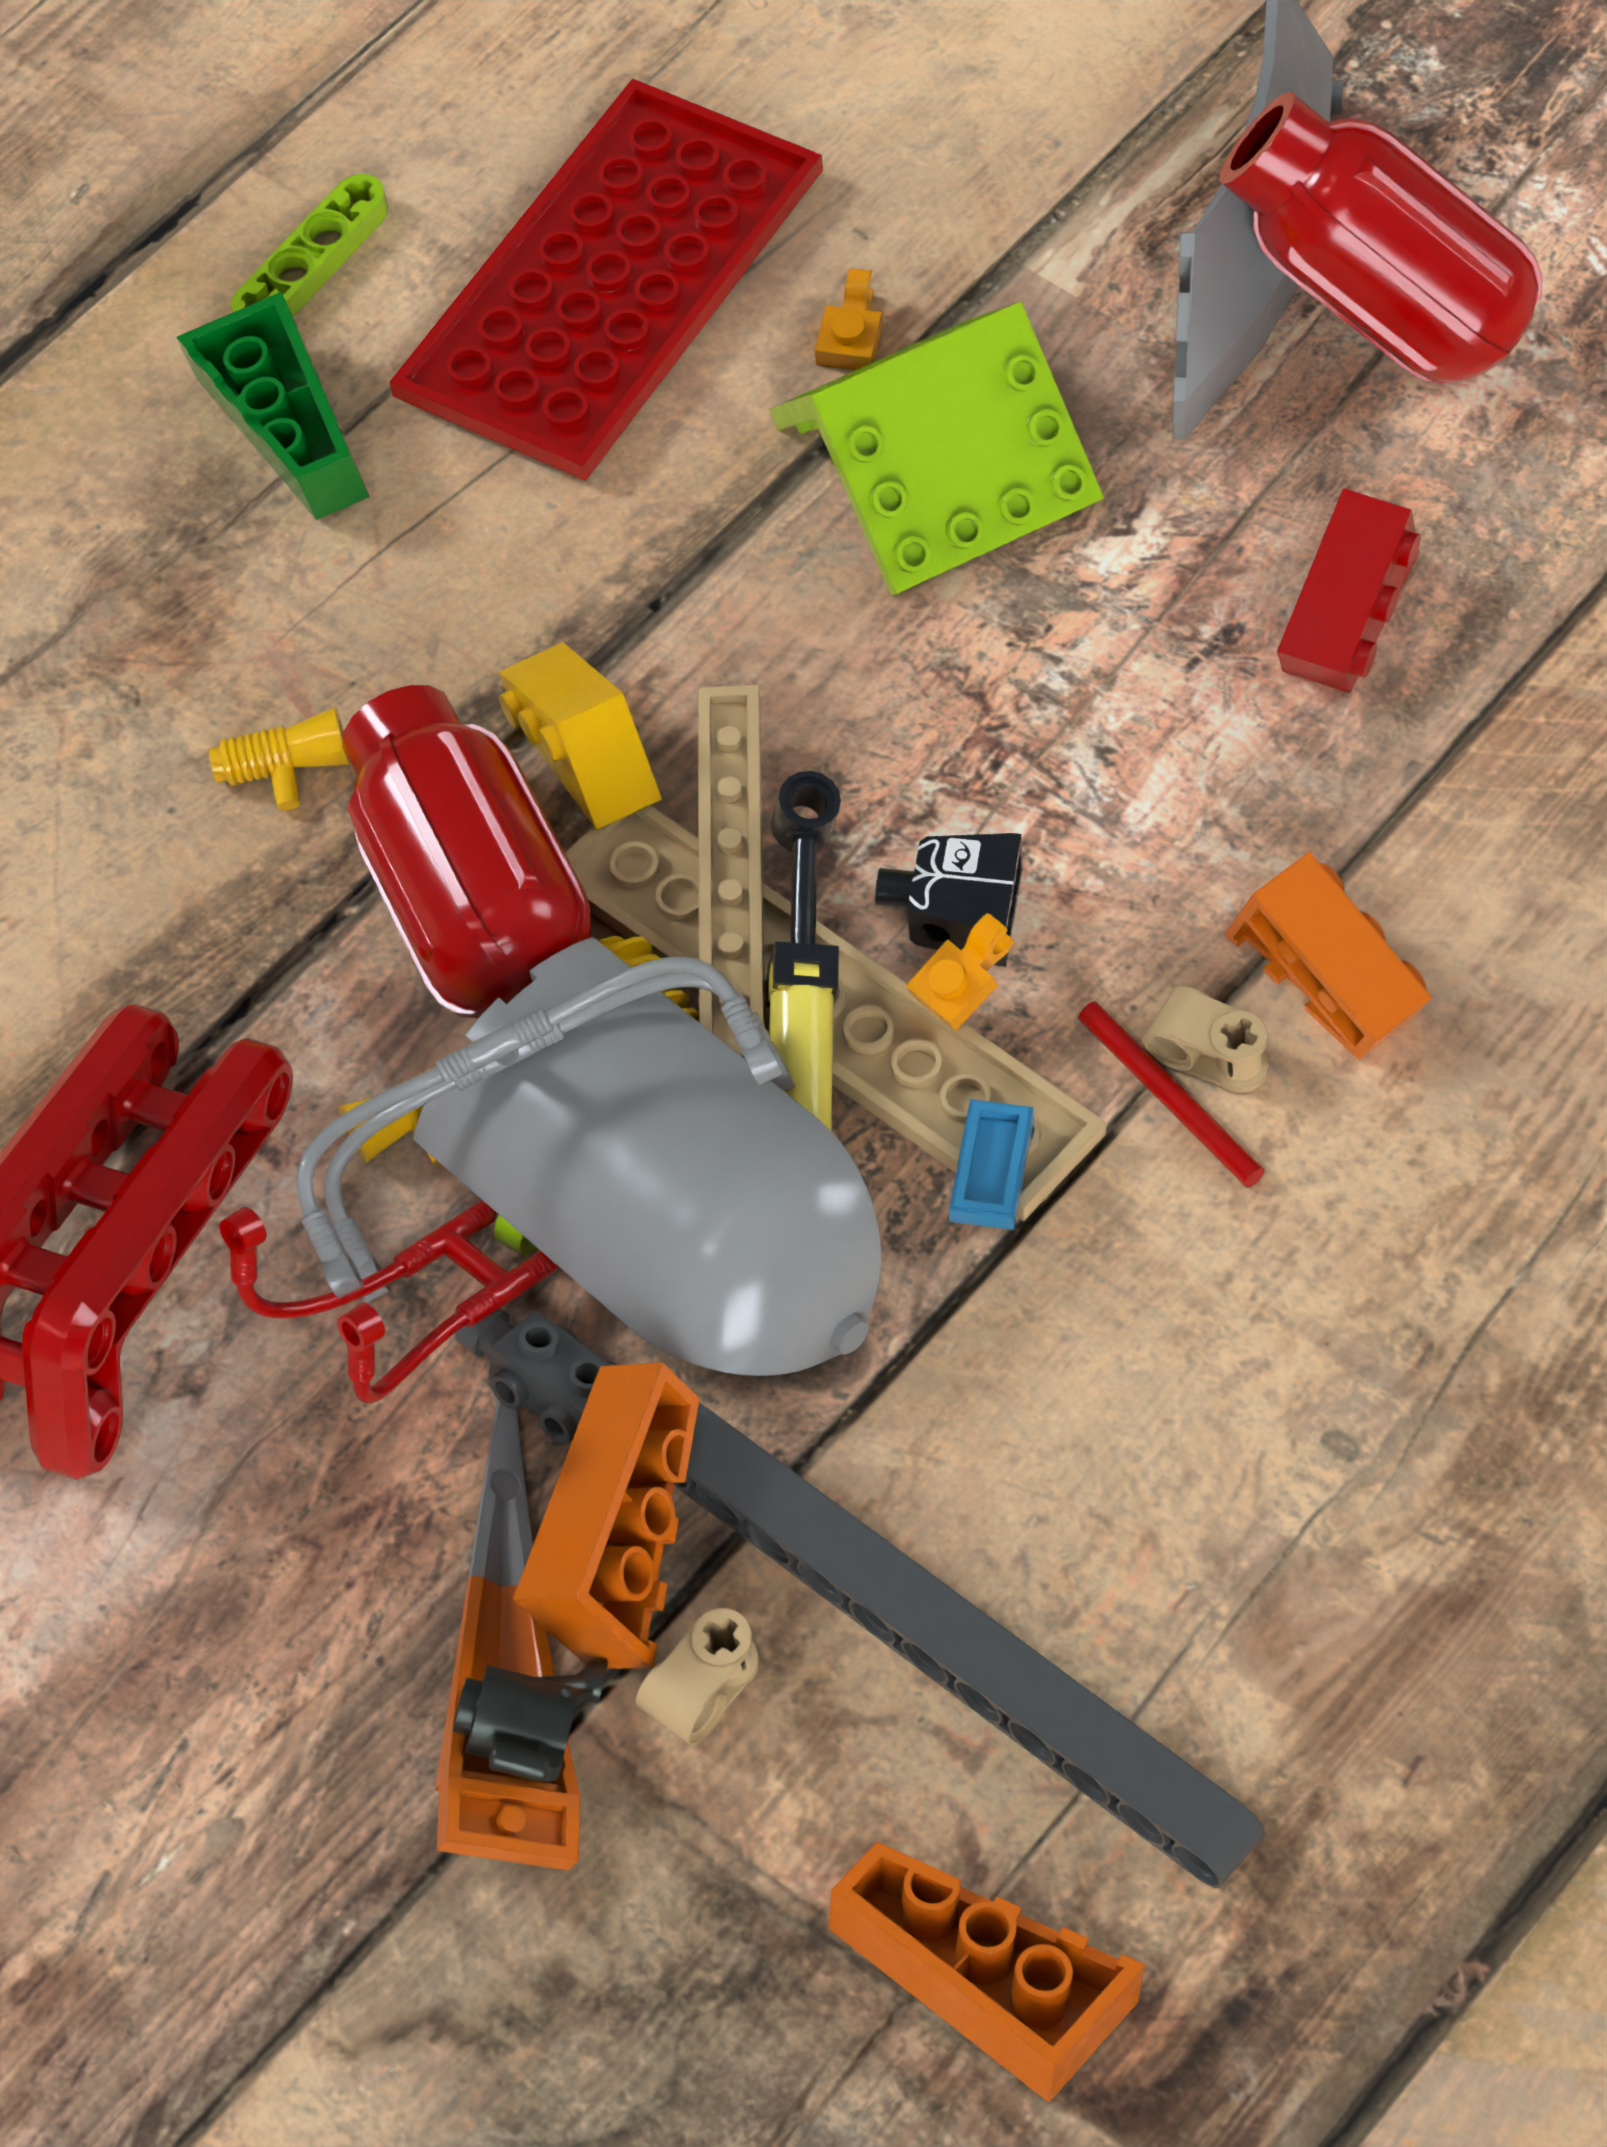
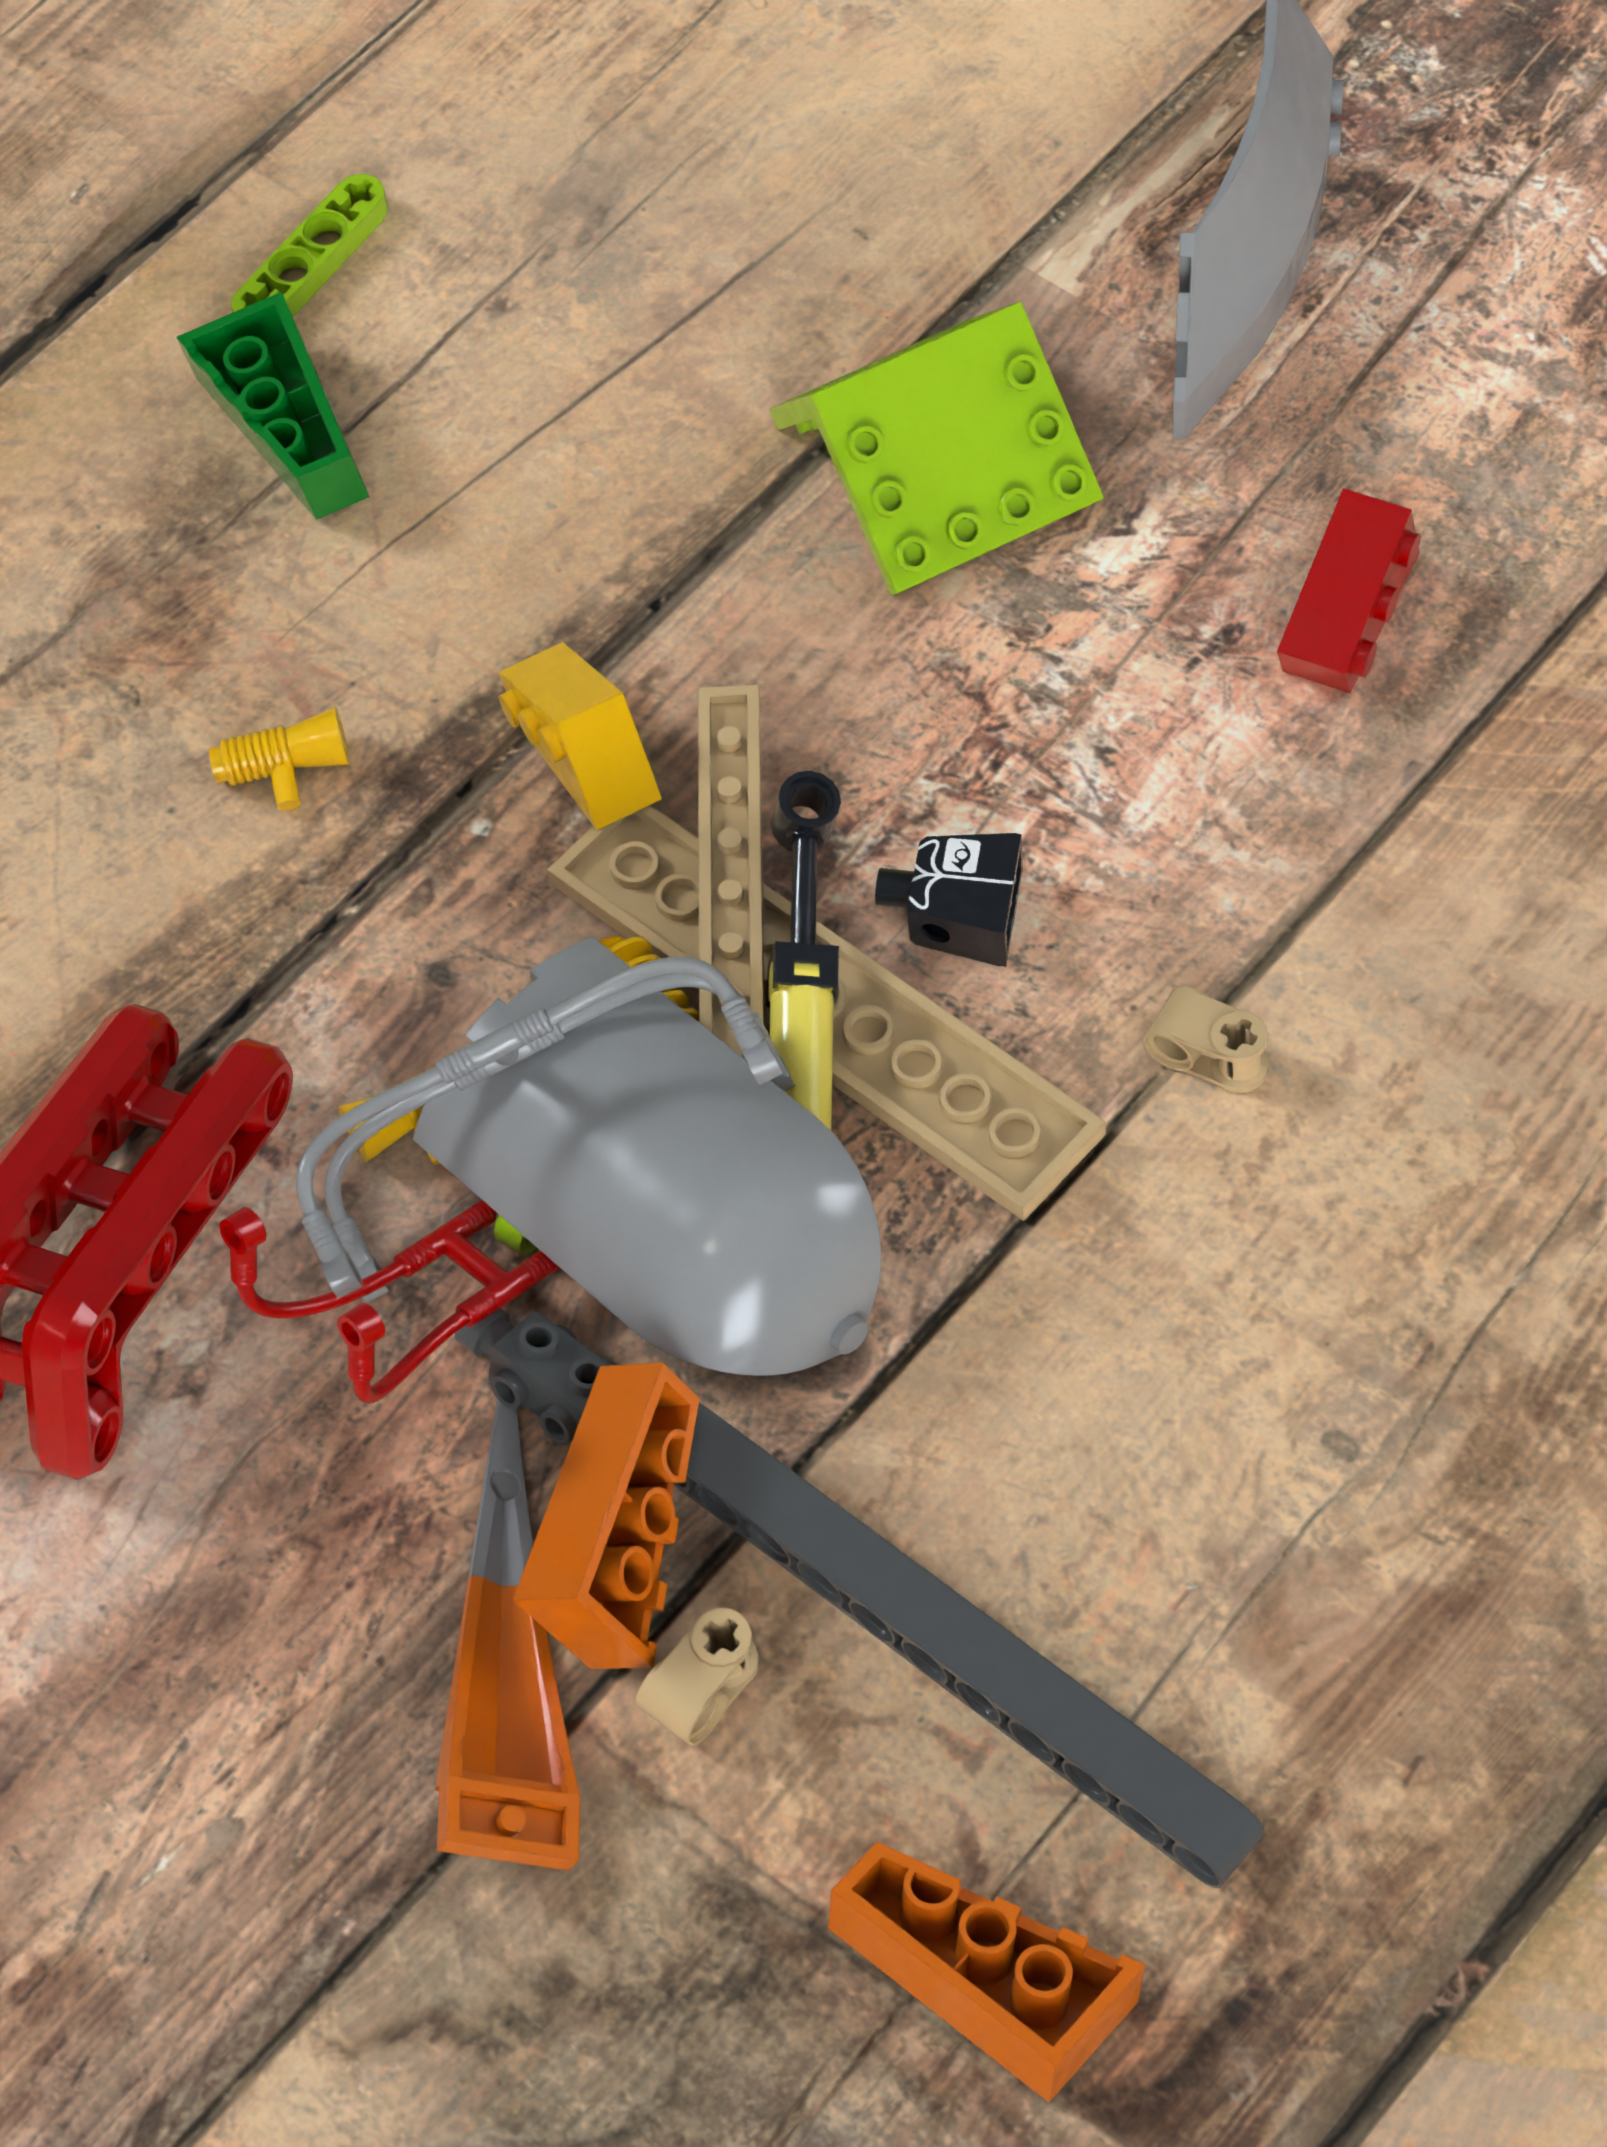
(459, 849): red piece -> none
(524, 1718): pearl dark grey piece -> none
(607, 278): red plate -> none
(851, 332): light orange plate -> none
(957, 980): light orange plate -> none
(991, 1164): dark azure tile -> none
(1171, 1095): red bar -> none
(1331, 955): orange wedge -> none
(1384, 240): red piece -> none

